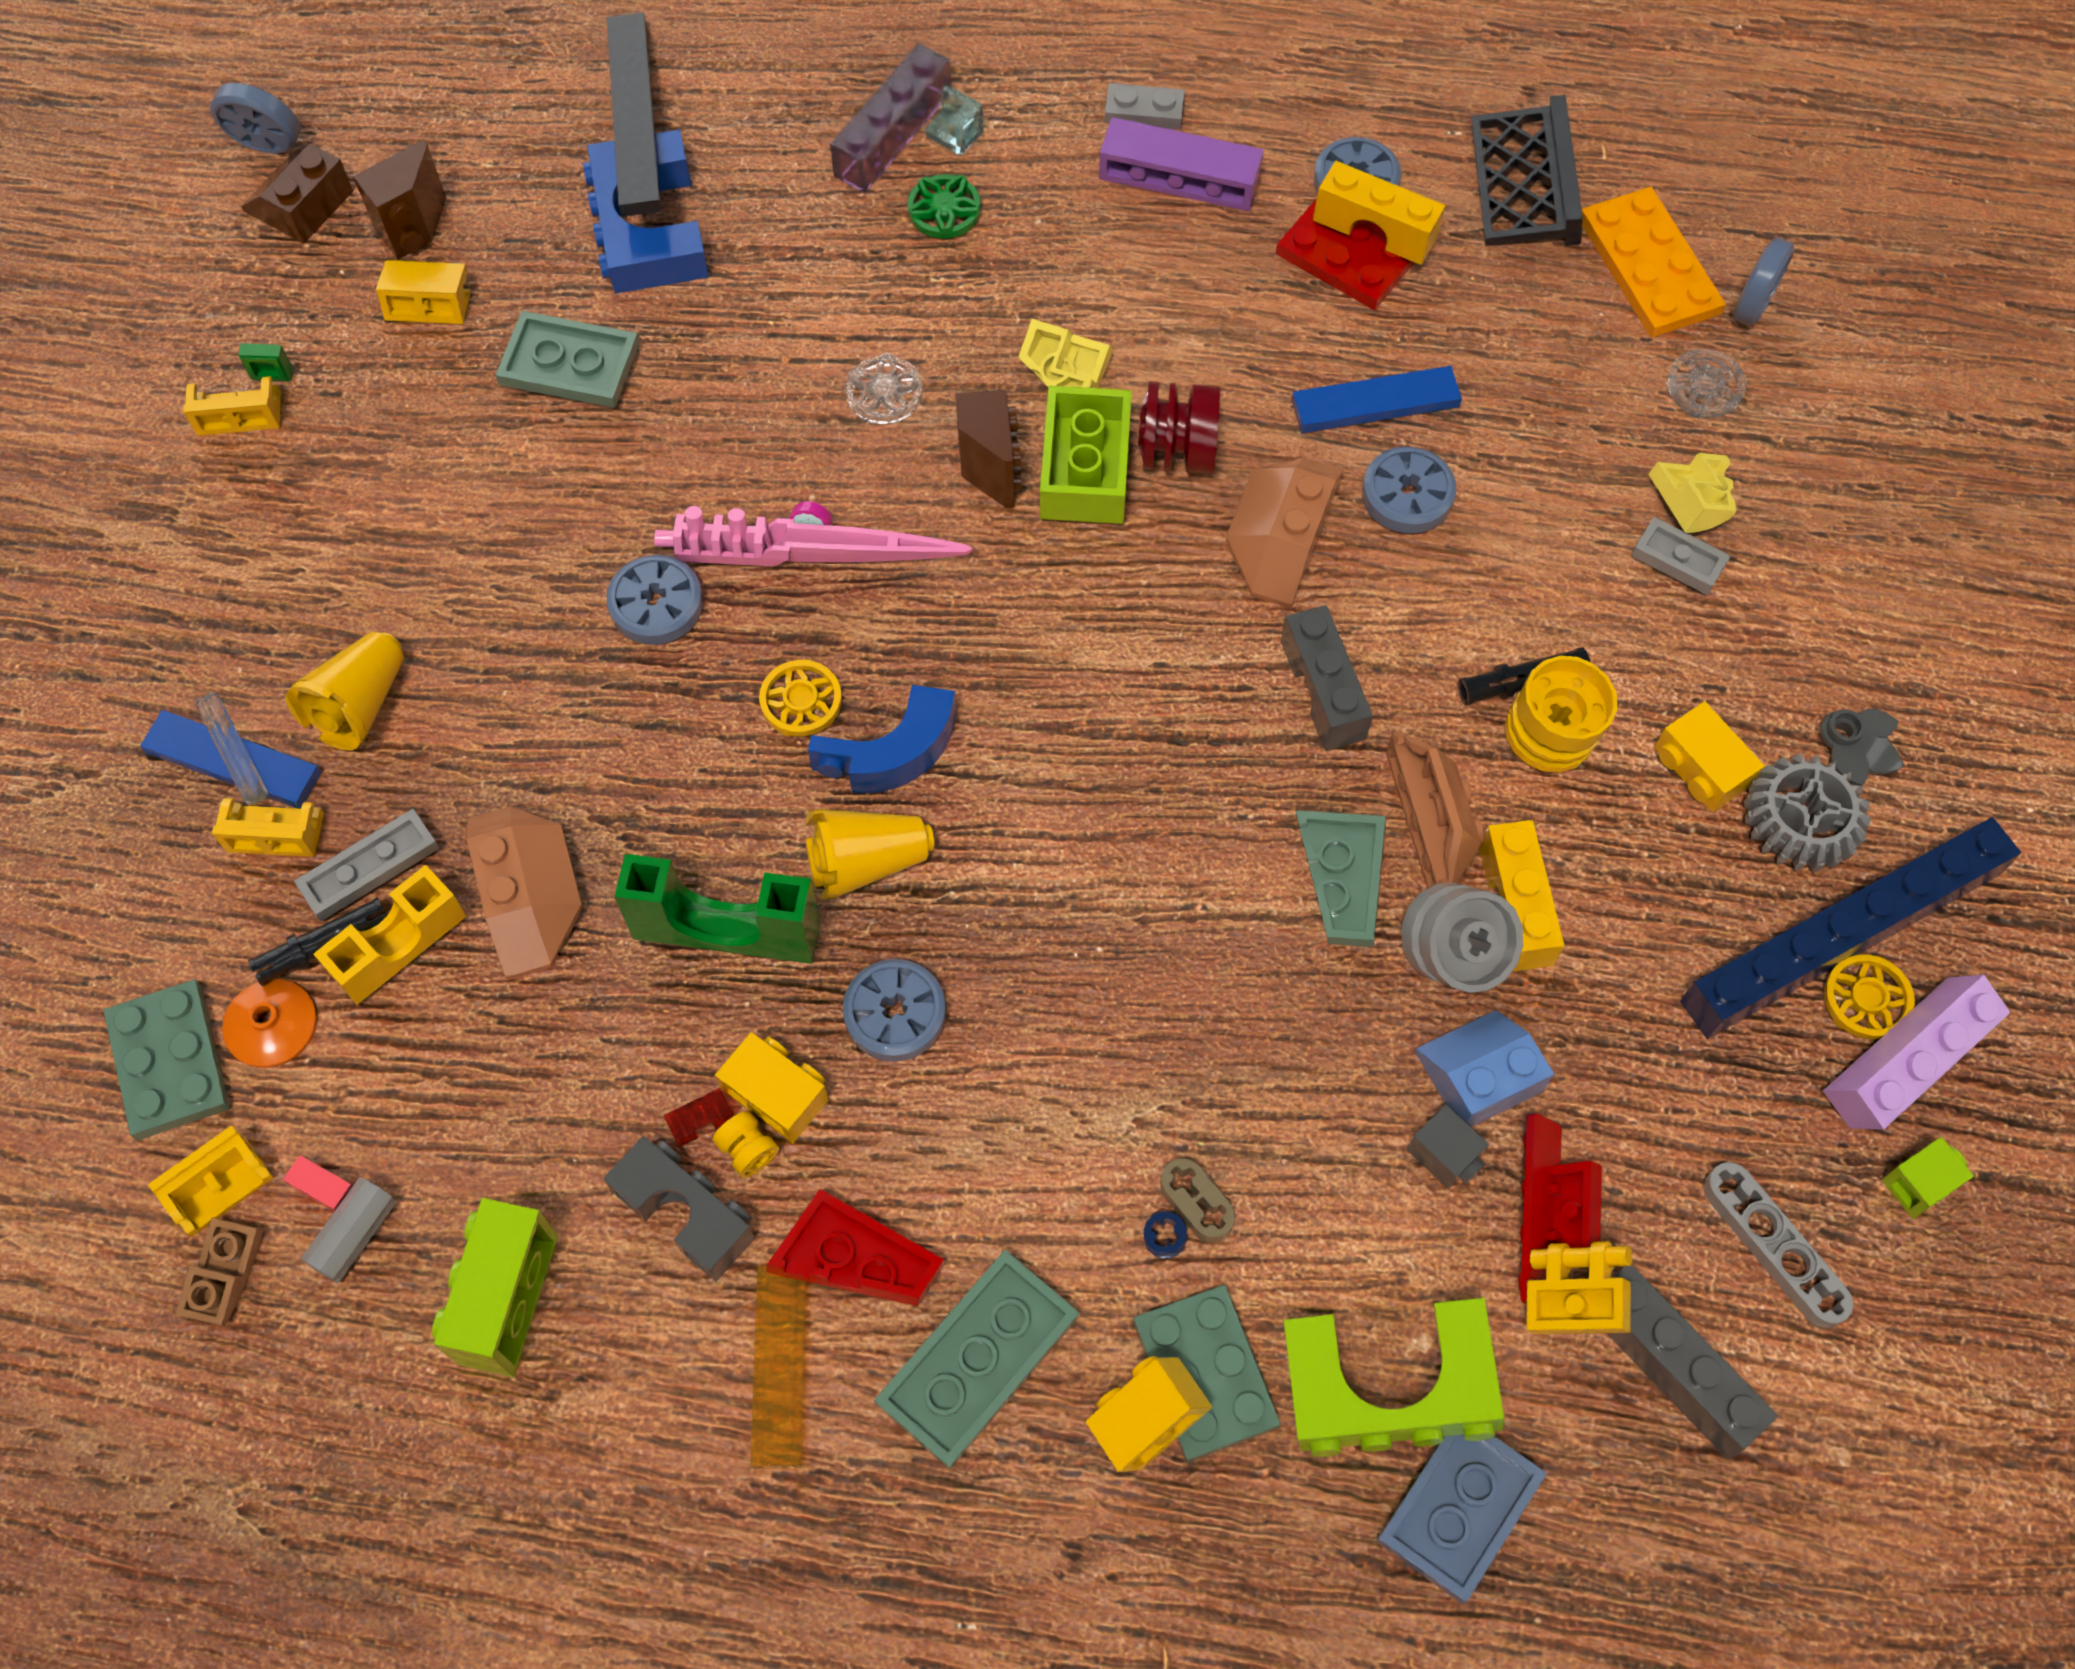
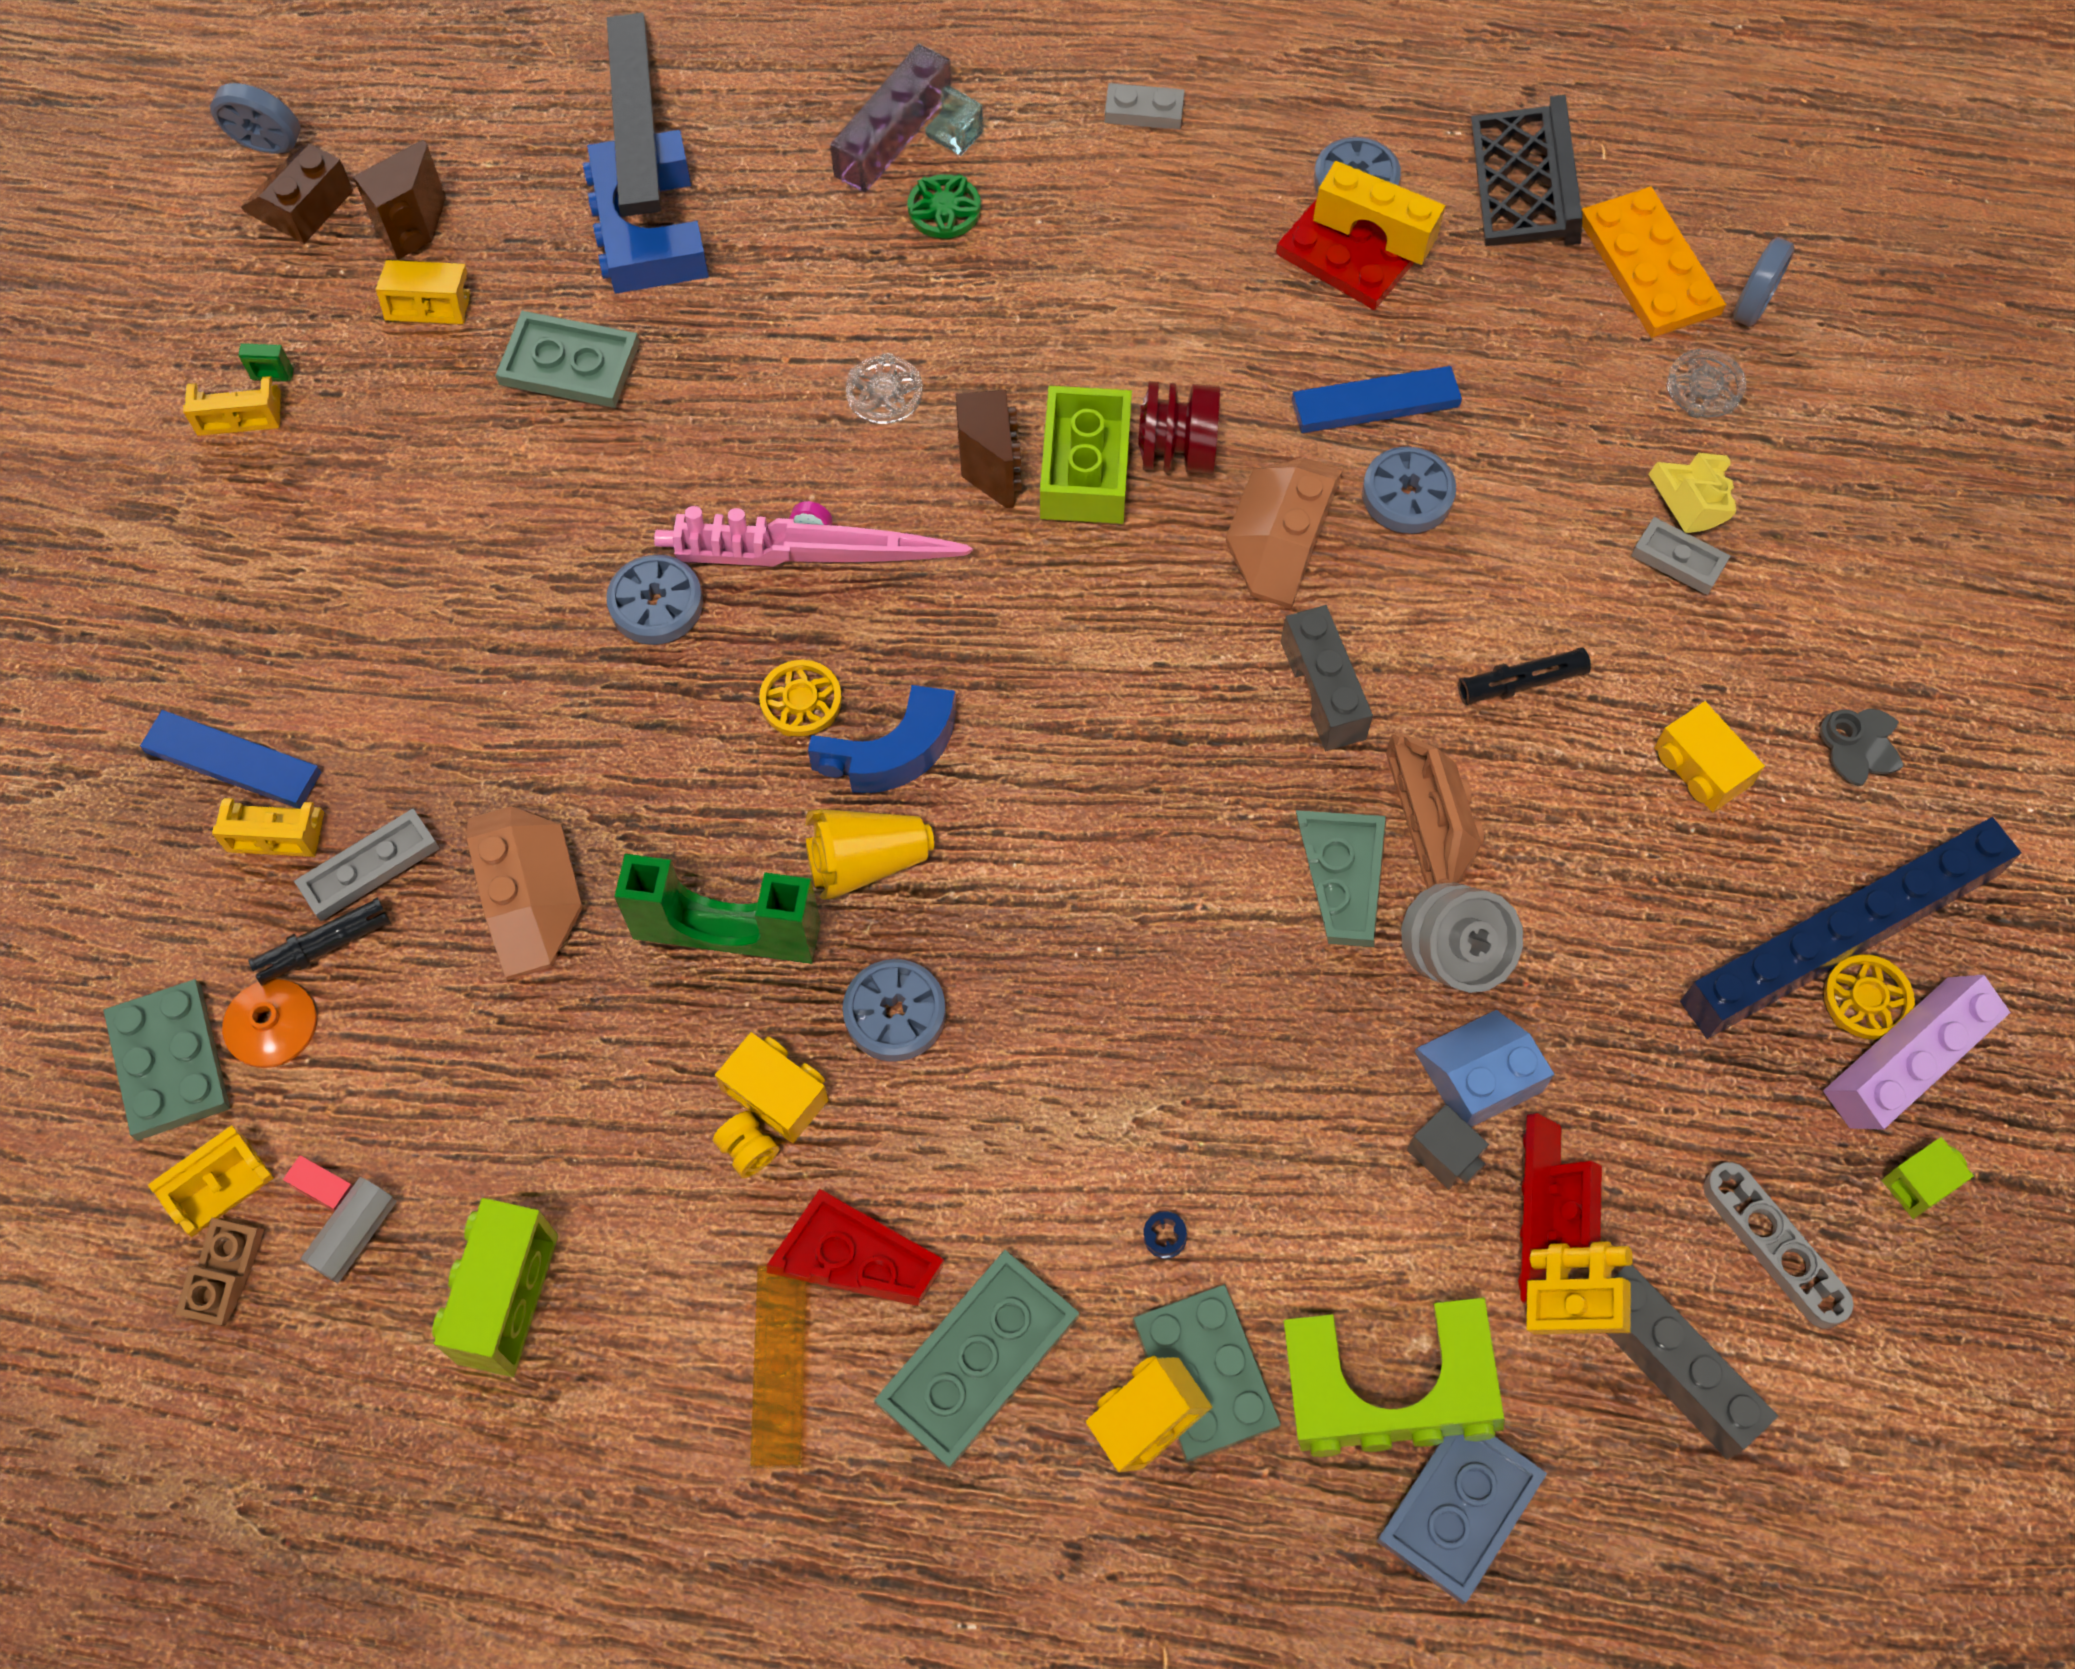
(231, 748): clear axle -> none
(347, 690): yellow cone -> none
(419, 917): yellow arch -> none
(651, 1178): dark grey arch -> none
(696, 1115): clear red piece -> none
(1063, 357): light yellow slope -> none
(1180, 164): medium lavender brick -> none
(1205, 1192): dark tan beam -> none
(1517, 868): yellow arch -> none
(1560, 714): yellow wheel -> none
(1827, 802): light grey gear -> none

